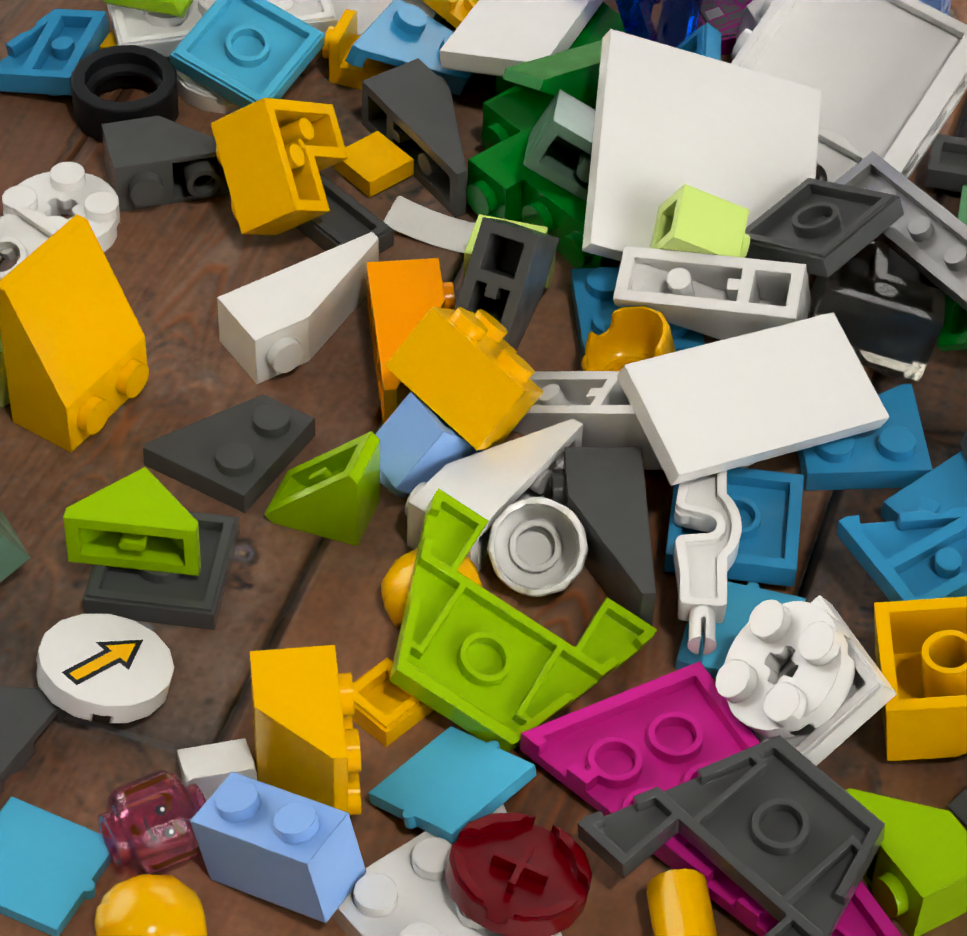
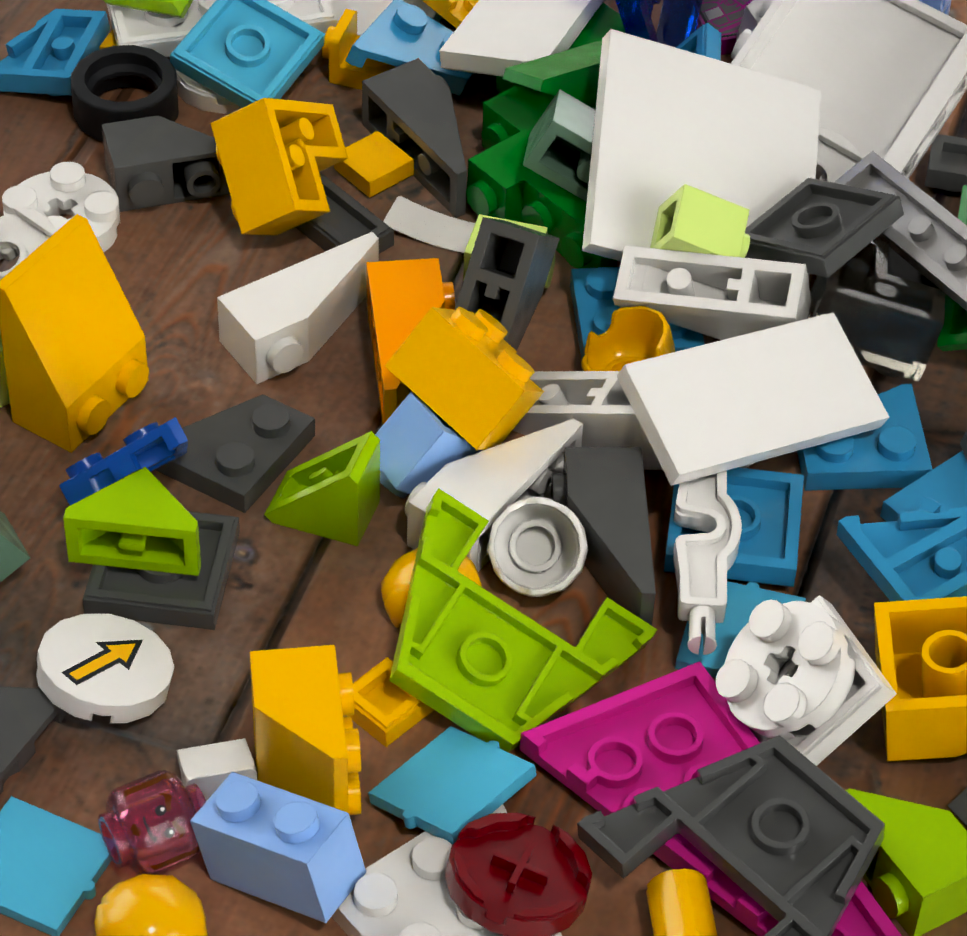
(146, 448): none -> blue wing

